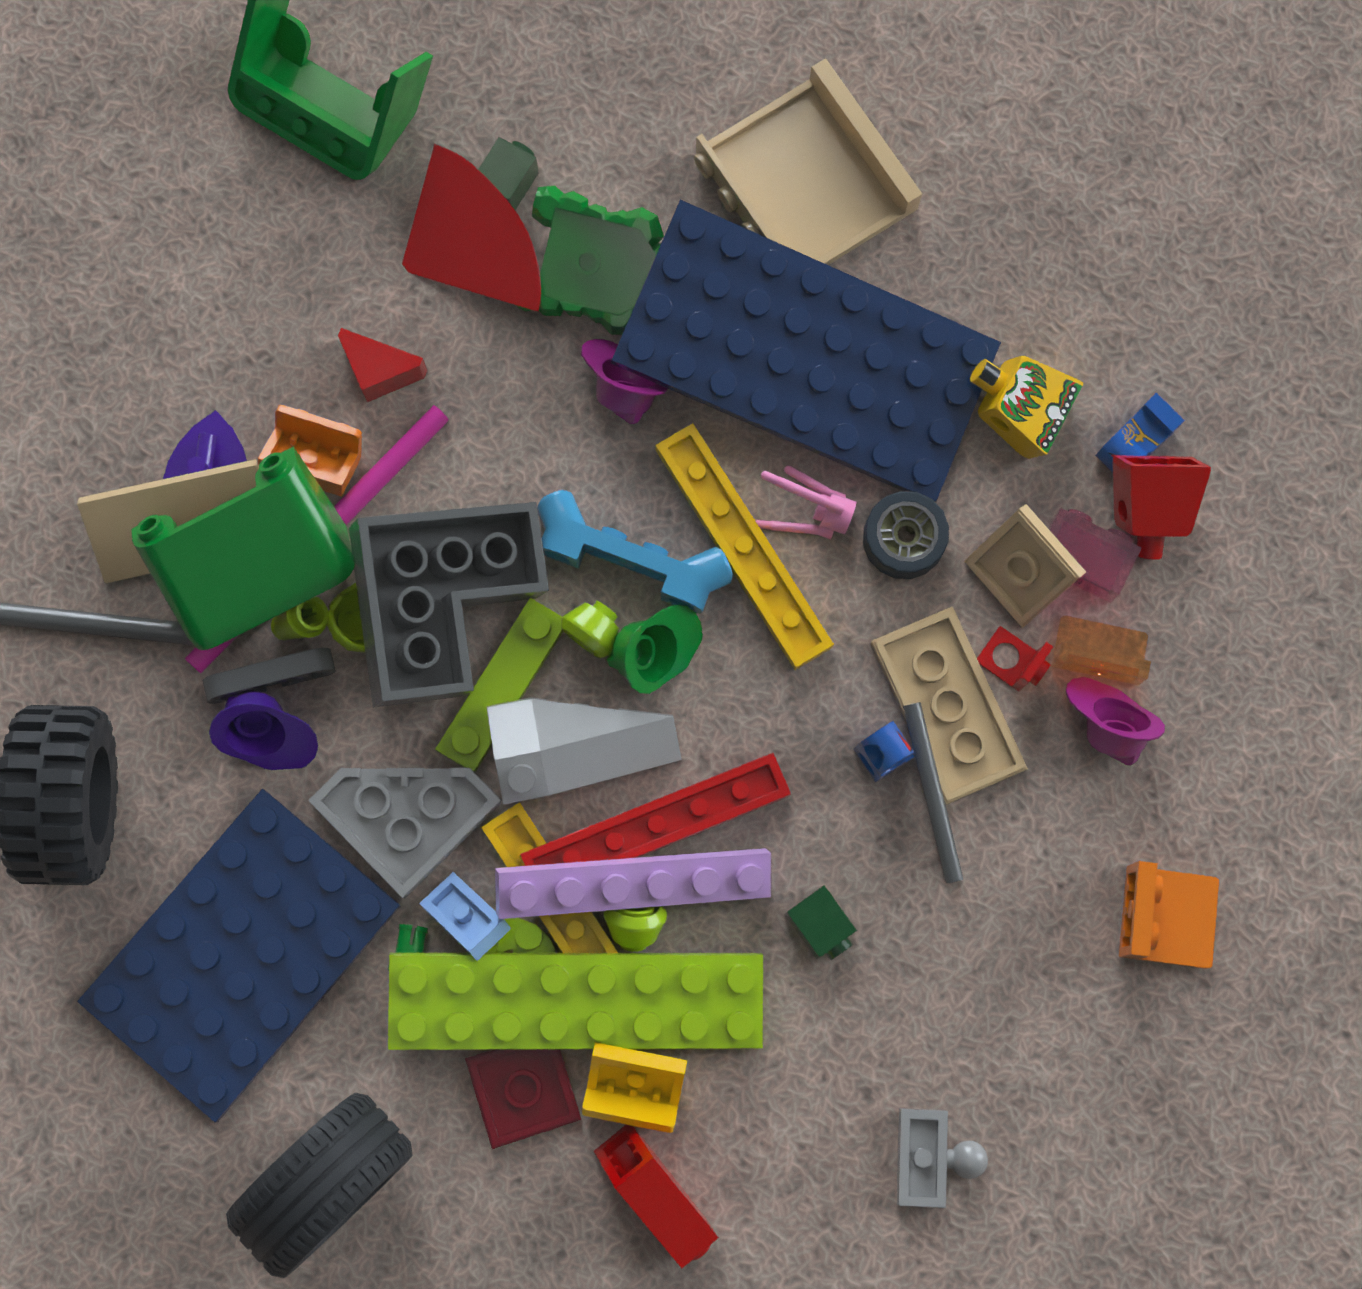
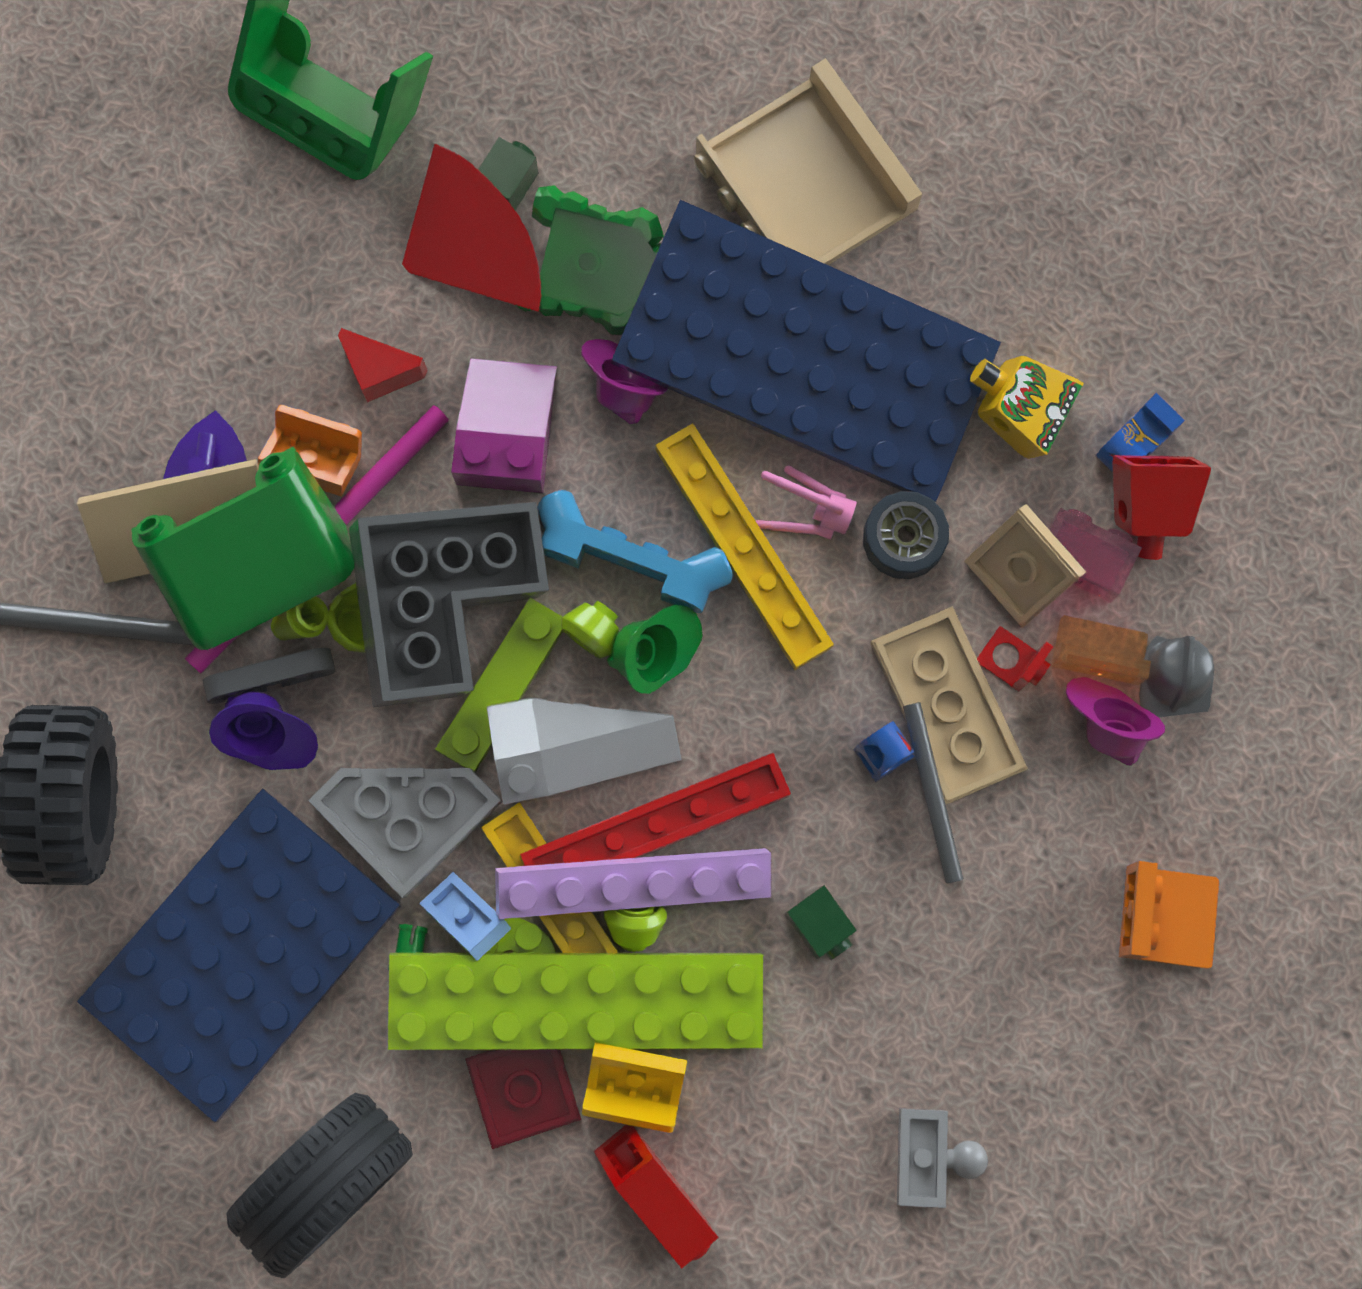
(504, 426): none -> slope
(1178, 677): none -> dark grey piece

